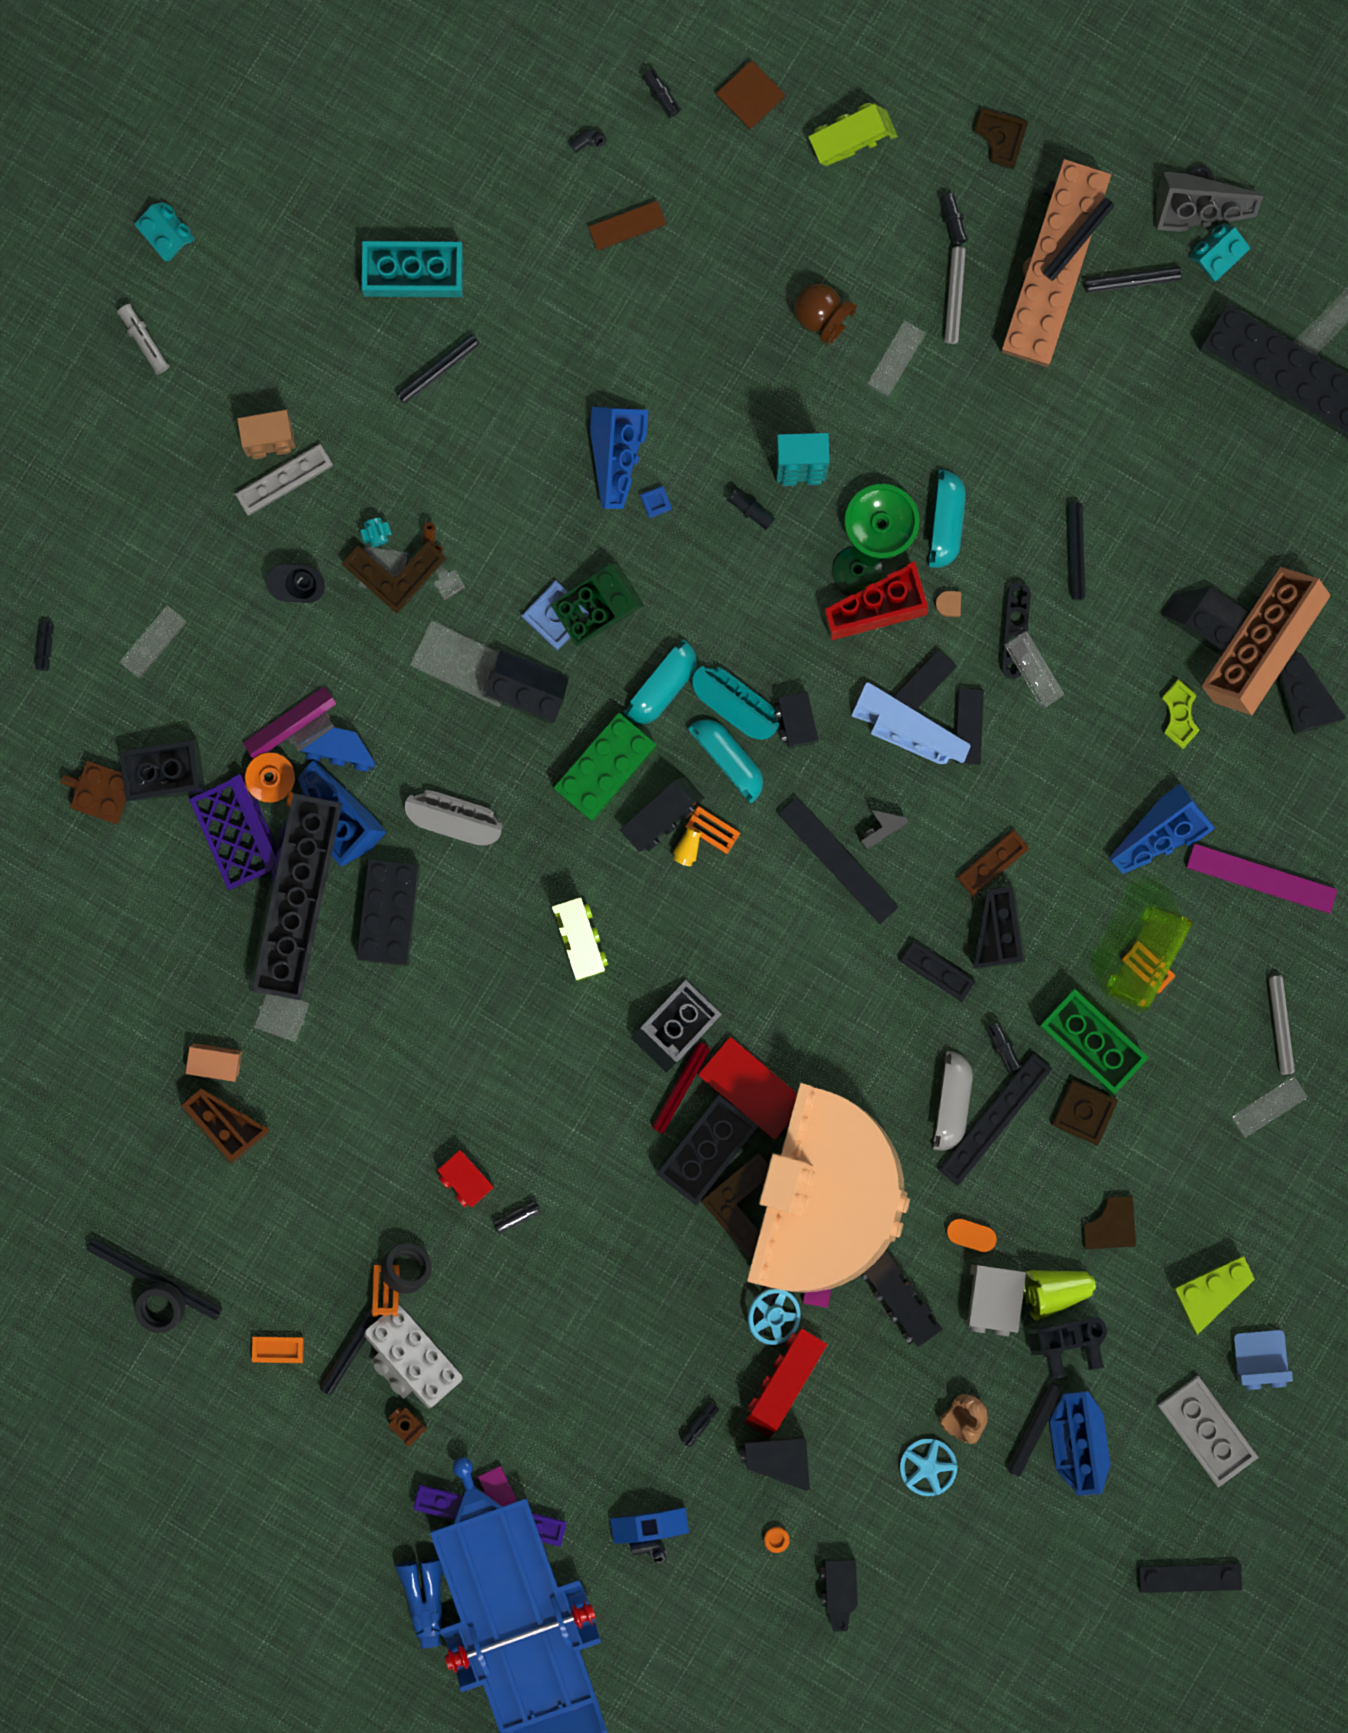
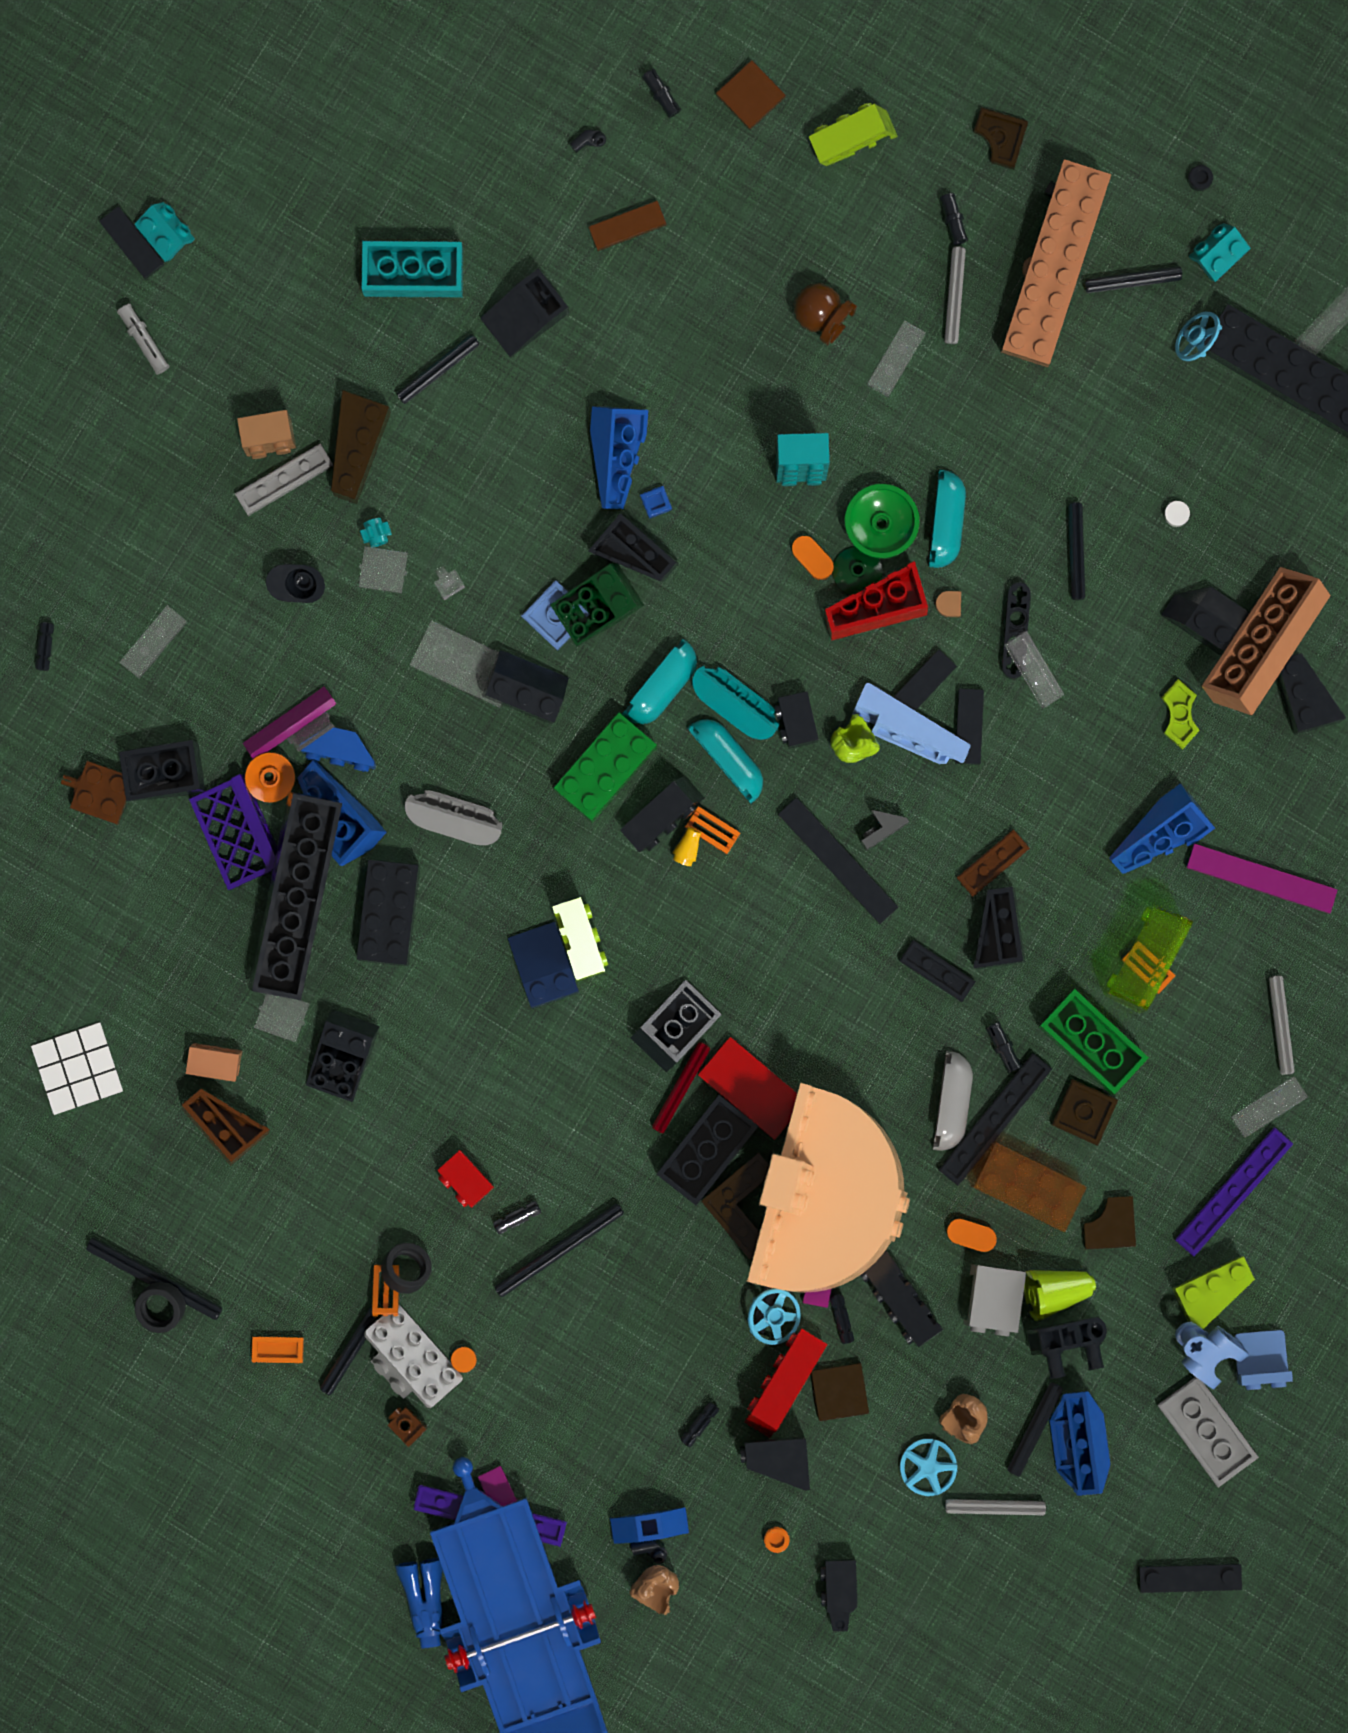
(77, 1068): none -> white piece
(131, 243): none -> black tile
(342, 1055): none -> black slope
(358, 439): none -> dark brown wedge
(399, 590): dark brown plate -> none
(429, 535): reddish brown arm -> none
(463, 1359): none -> orange tile
(525, 313): none -> black slope
(543, 965): none -> dark blue slope
(559, 1250): none -> black axle
(634, 549): none -> black wedge
(655, 1588): none -> medium nougat hair
(750, 509): black pin -> none
(812, 557): none -> orange tile
(840, 1392): none -> dark brown tile
(842, 1319): none -> black axle
(854, 741): none -> lime hair
(999, 1507): none -> light grey axle
(1029, 1187): none -> clear orange brick
(1078, 239): black axle -> none
(1176, 513): none -> white tile
(1194, 201): dark grey wedge -> none
(1197, 336): none -> medium azure wheel
(1207, 1350): none -> medium blue piece
(1233, 1191): none -> dark purple tile

